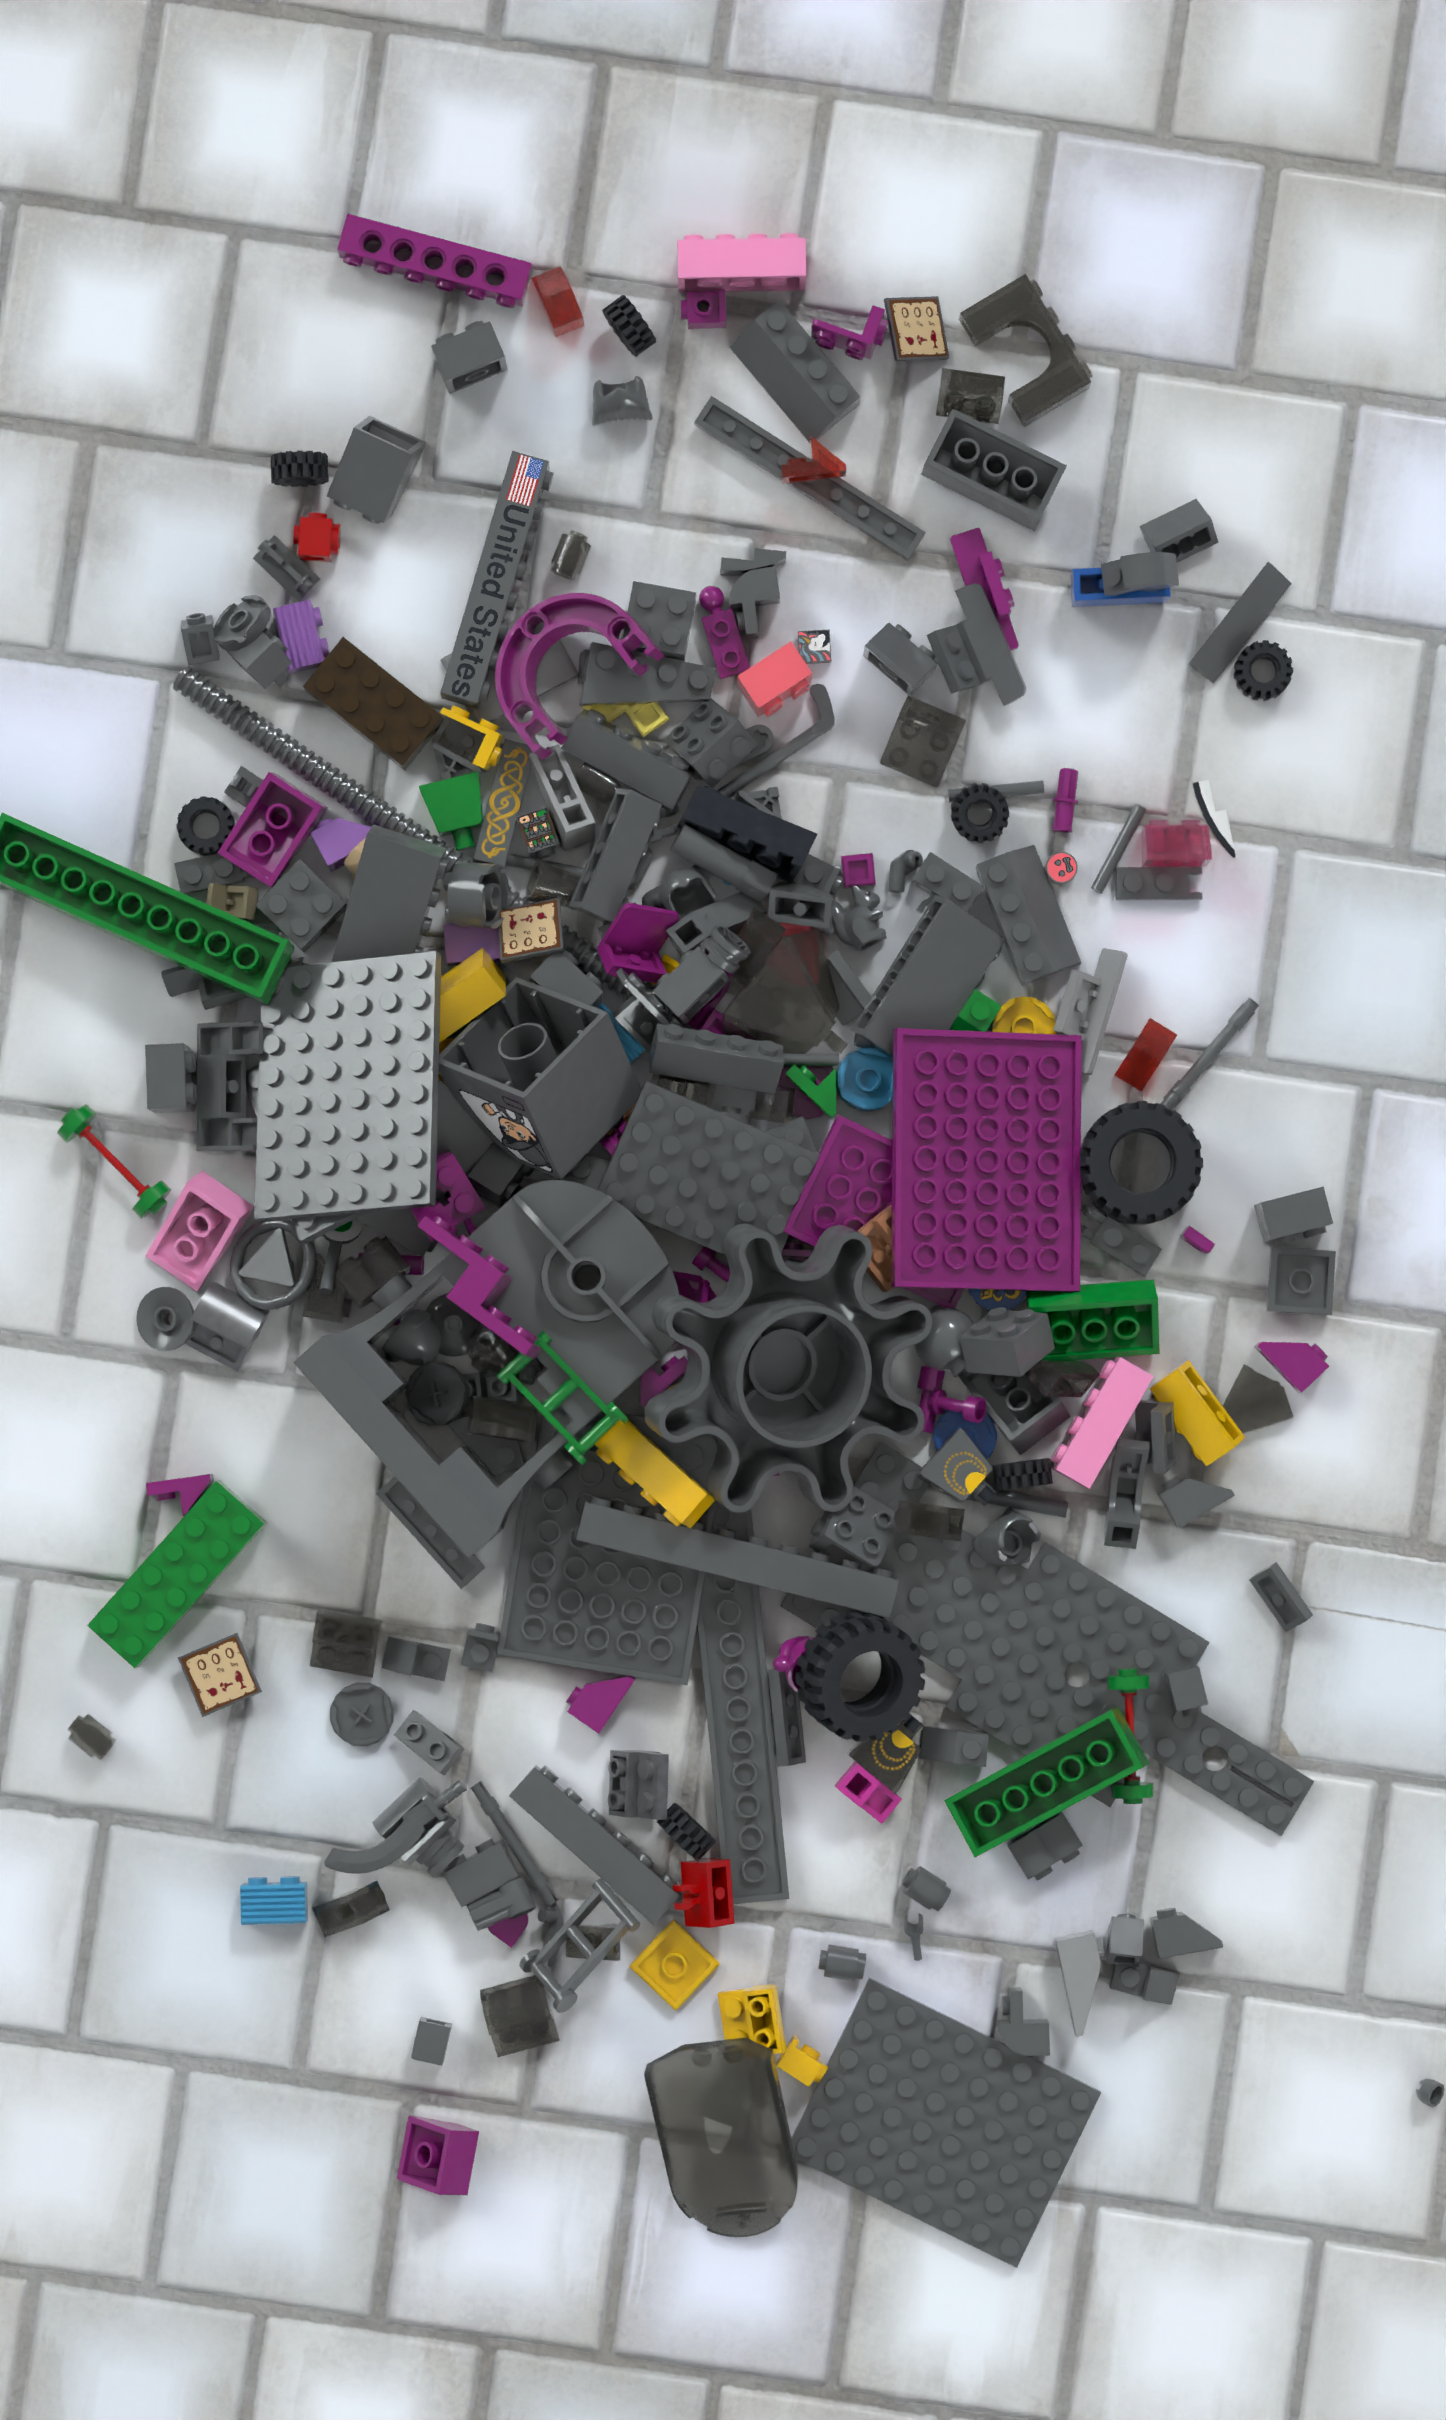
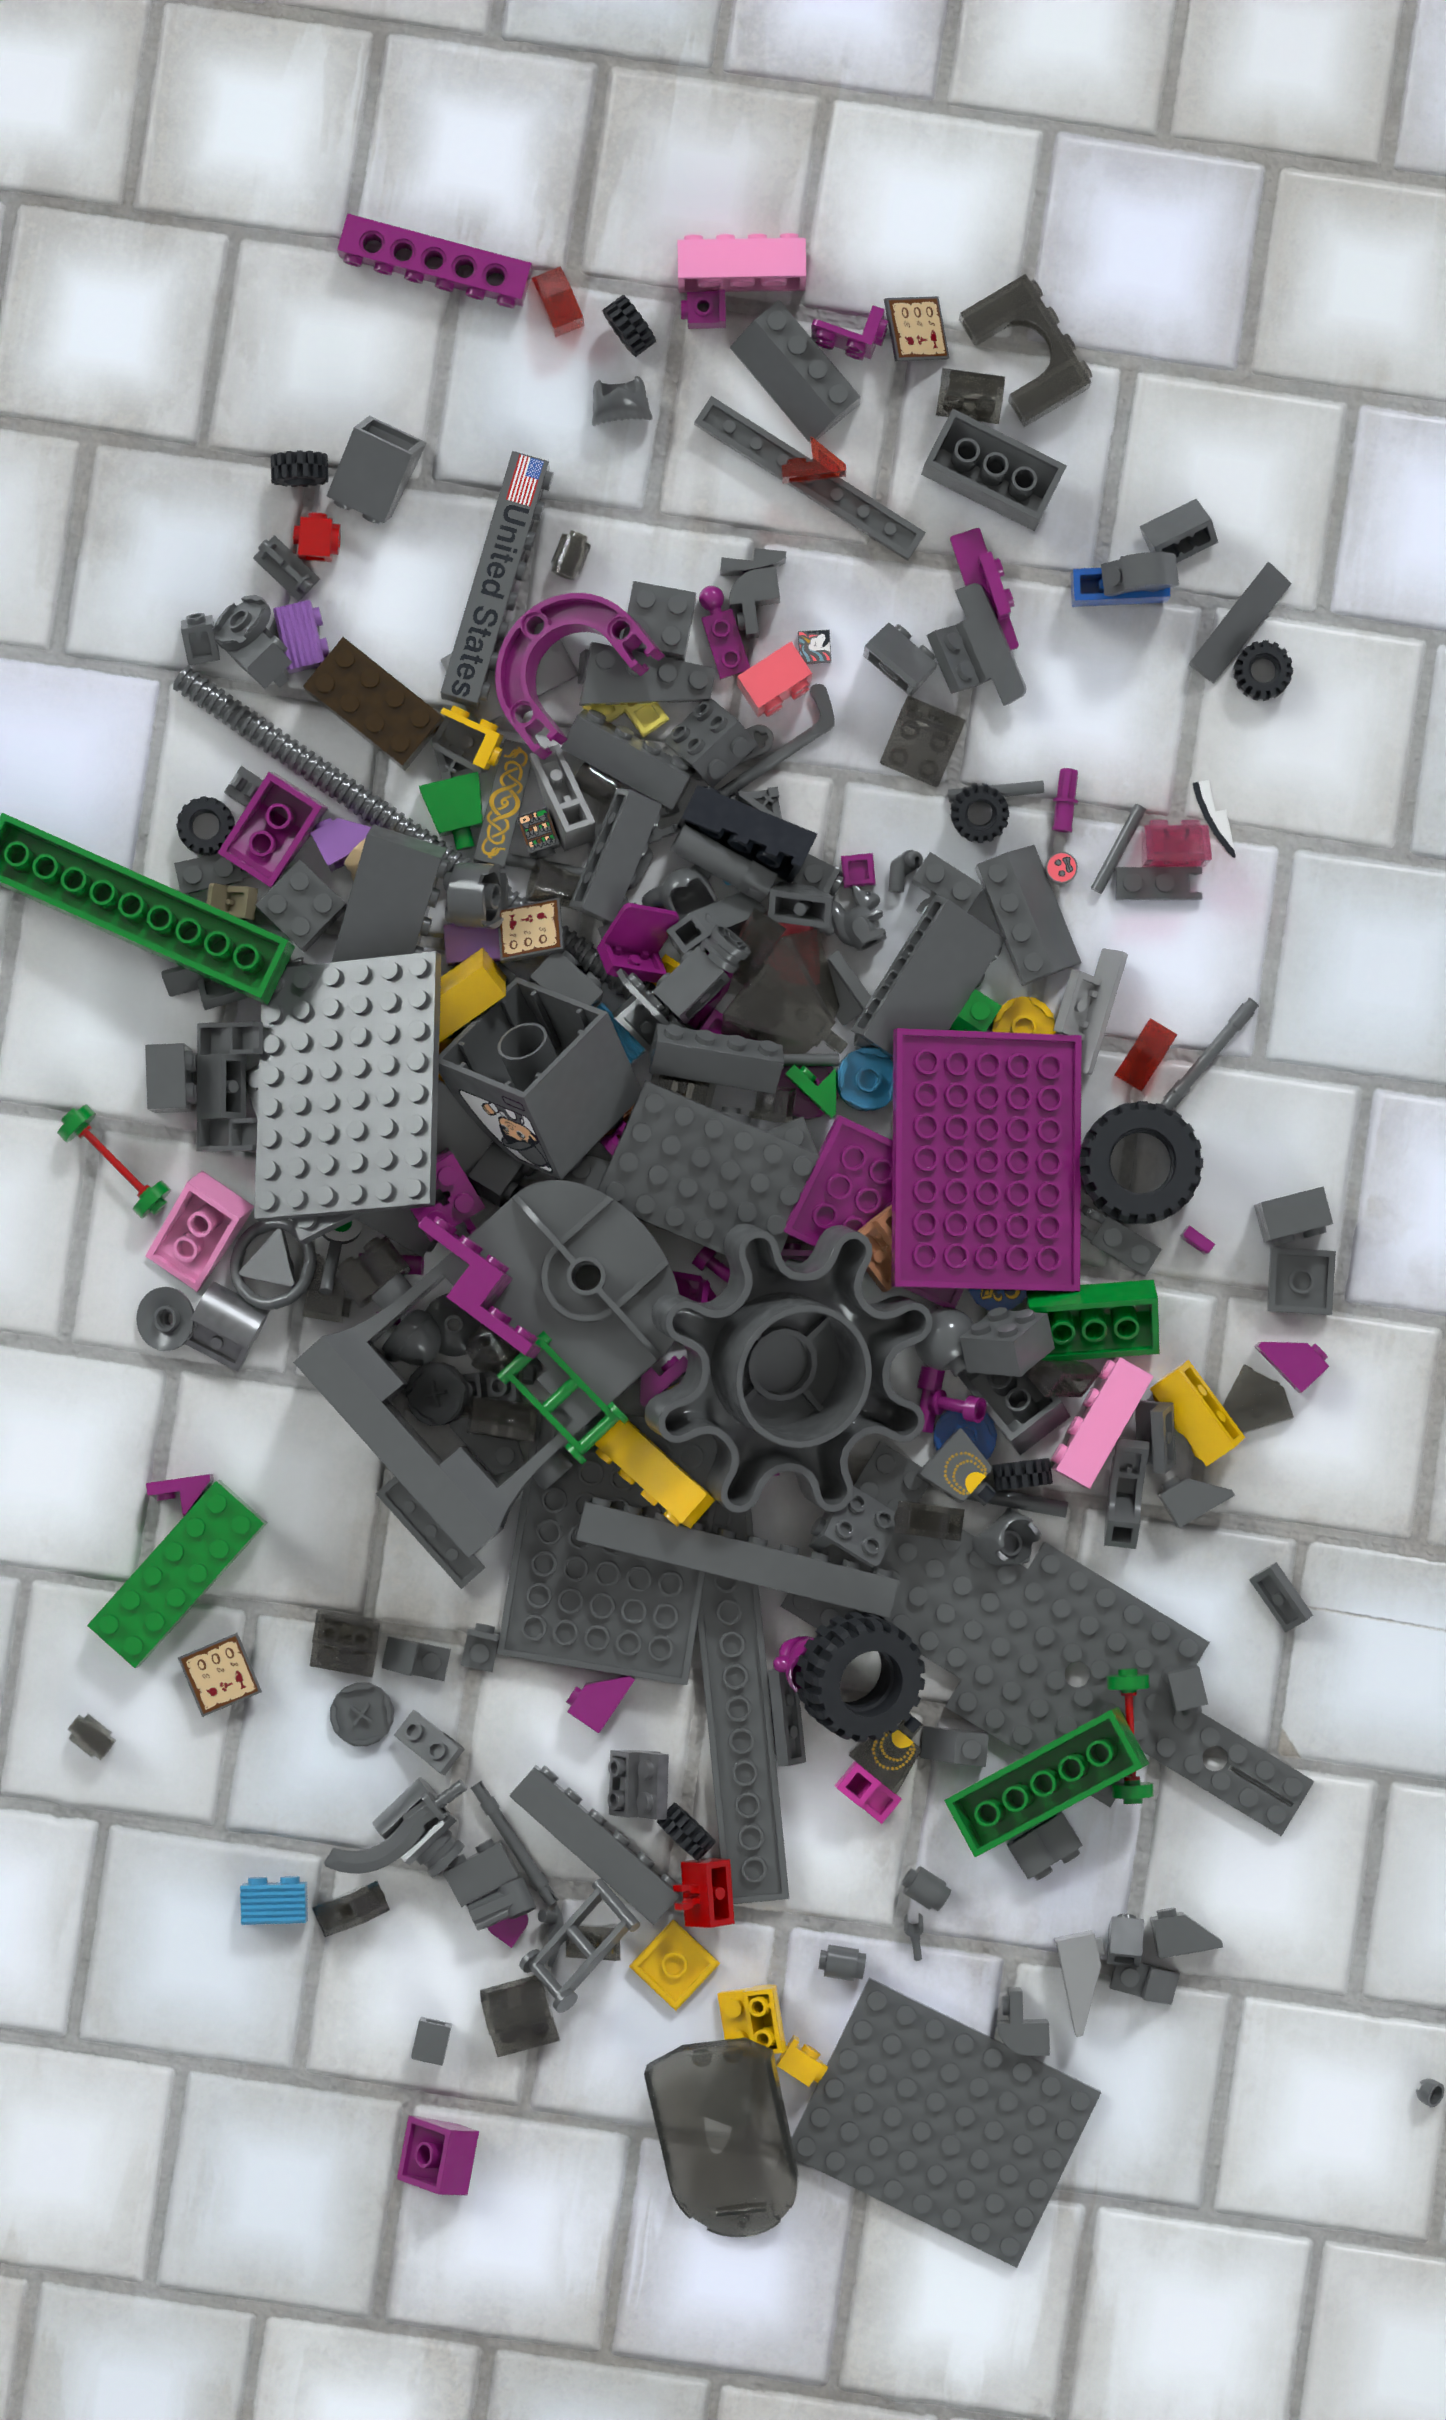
(469, 356): dark grey brick -> none

